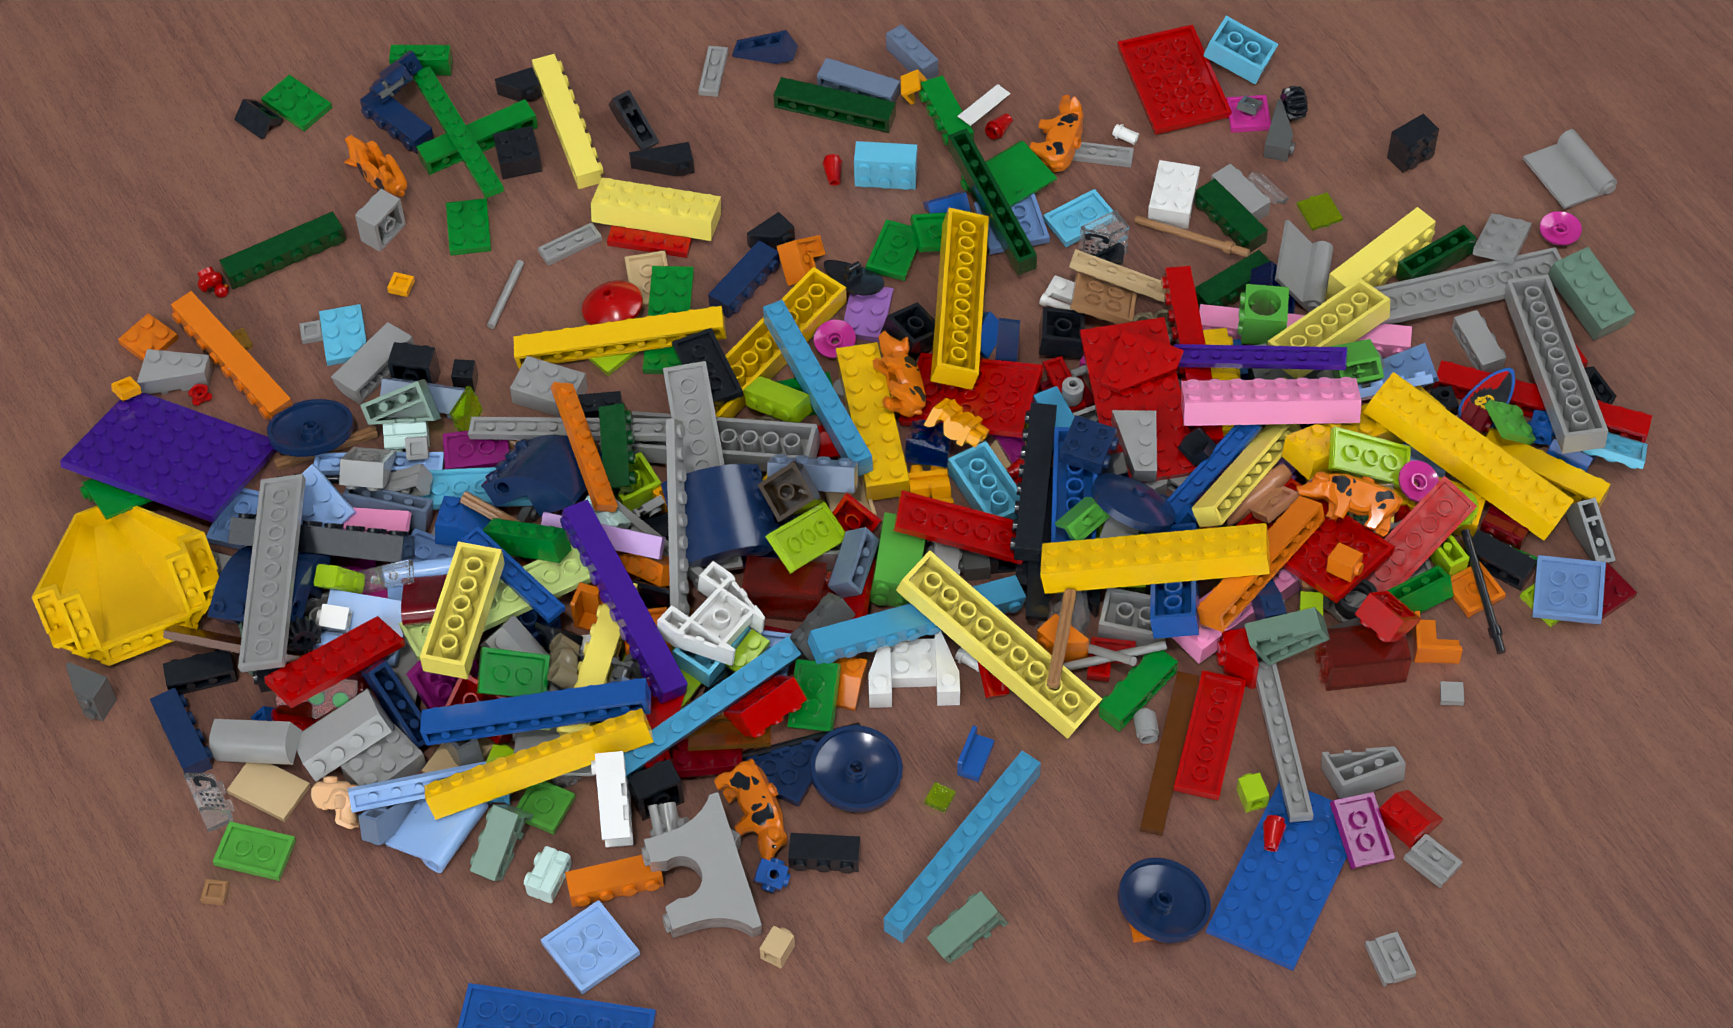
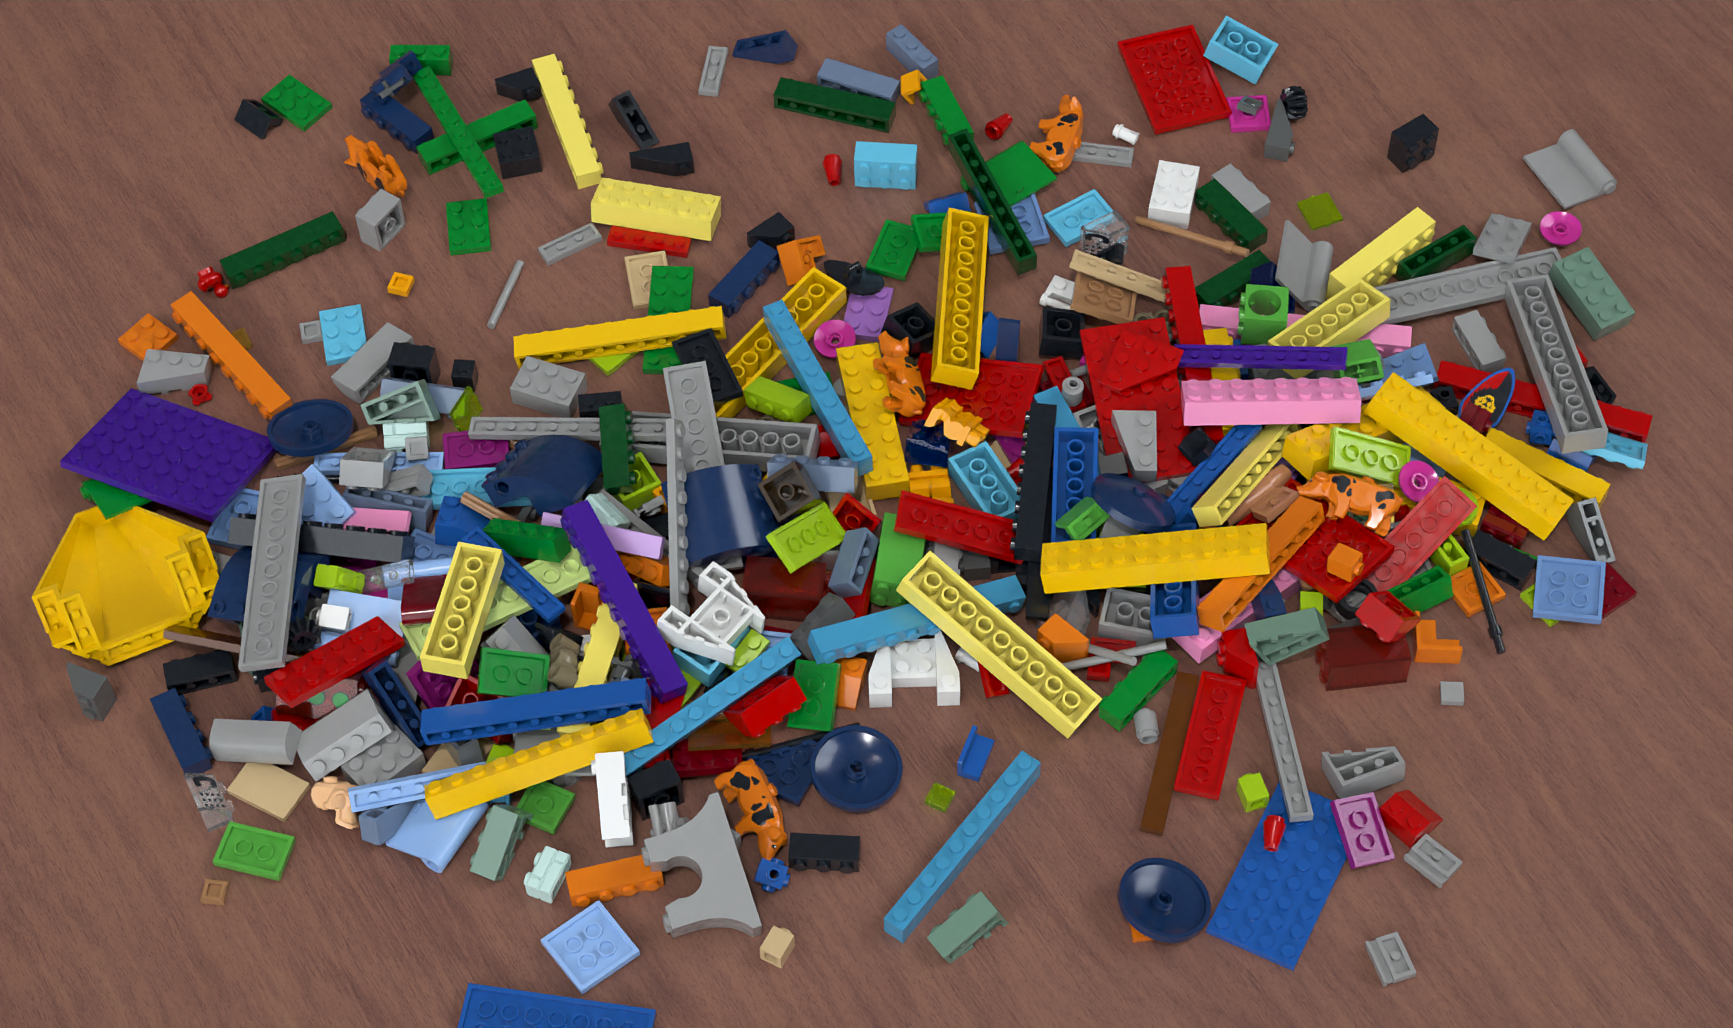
(126, 388): light orange plate -> none
(584, 447): orange plate -> none
(612, 302): red dish -> none
(984, 104): white sticker -> none
(1061, 638): medium nougat axle -> none
(1089, 445): dark blue brick -> none
(1272, 191): clear plate -> none
(1510, 422): bright green plate -> none

